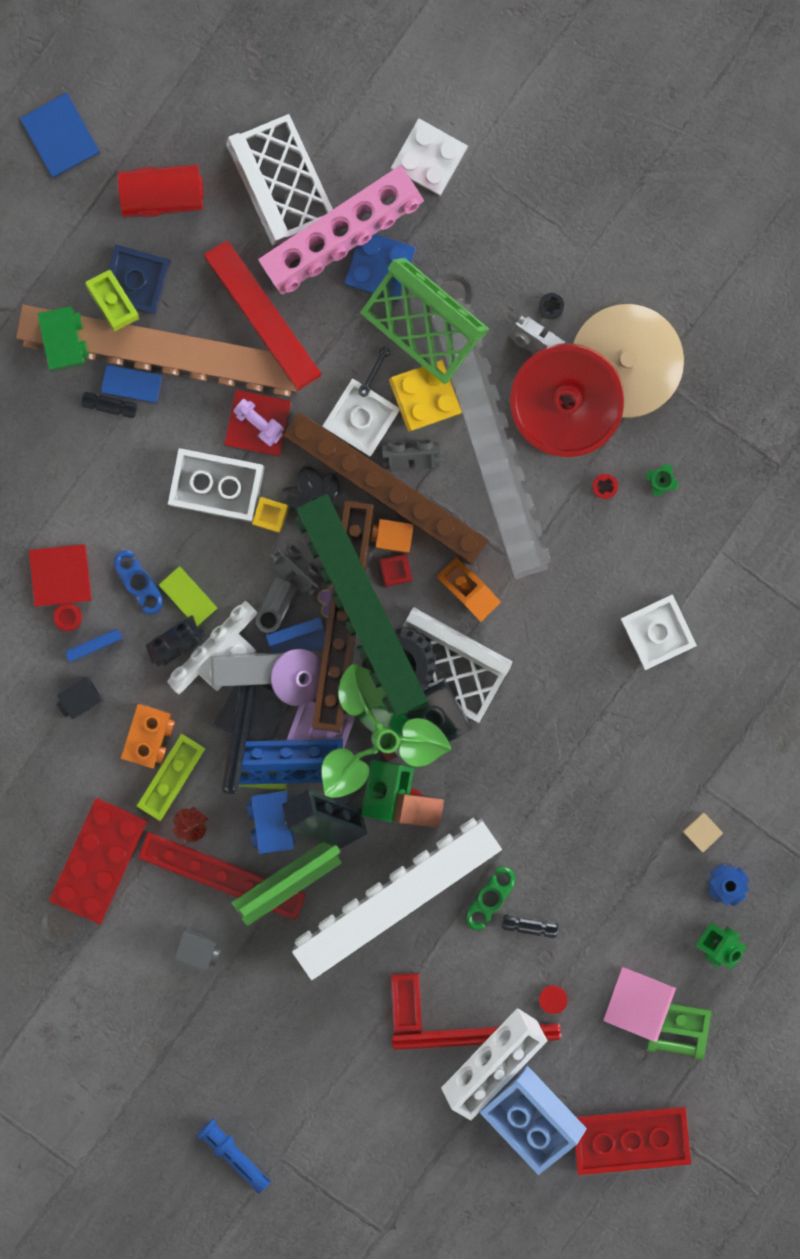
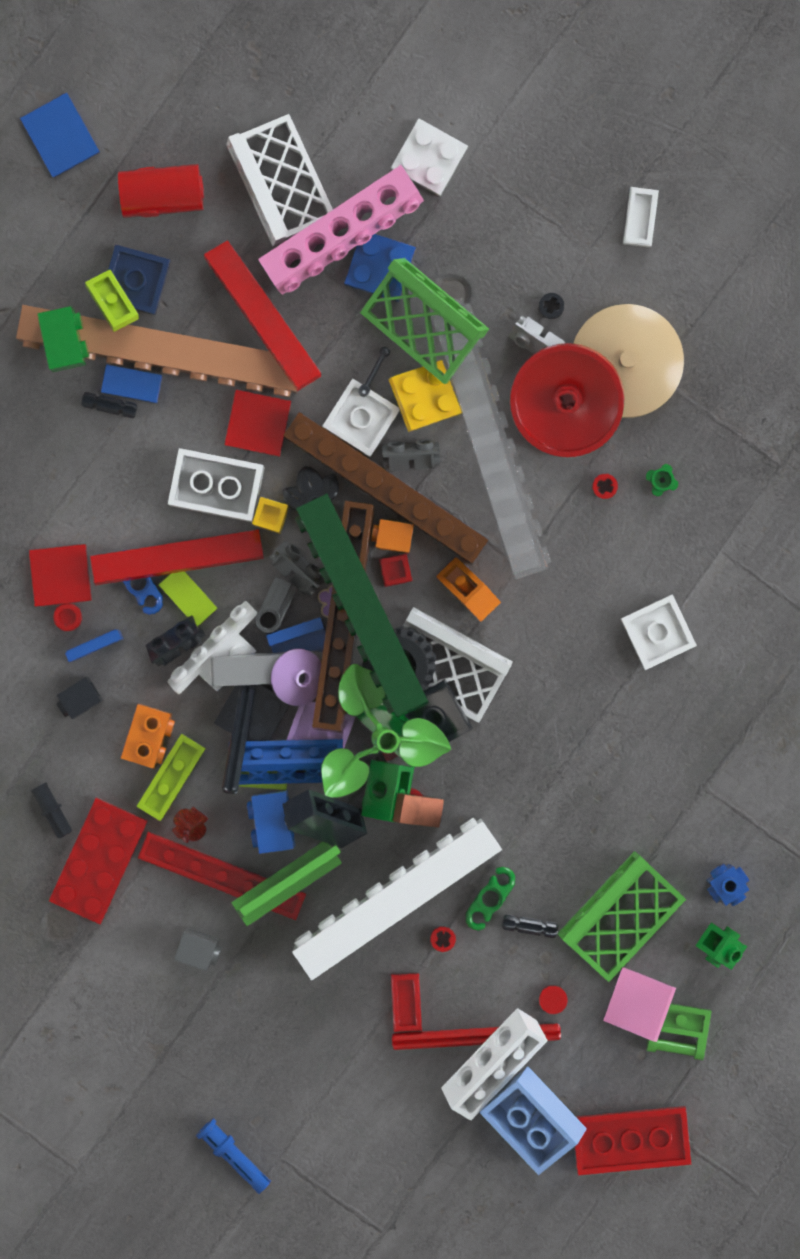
(51, 810): none -> black axle
(176, 557): none -> red tile
(270, 432): lavender bar -> none
(452, 939): none -> red bush
(608, 896): none -> bright green fence
(640, 217): none -> white tile
(702, 832): tan tile -> none

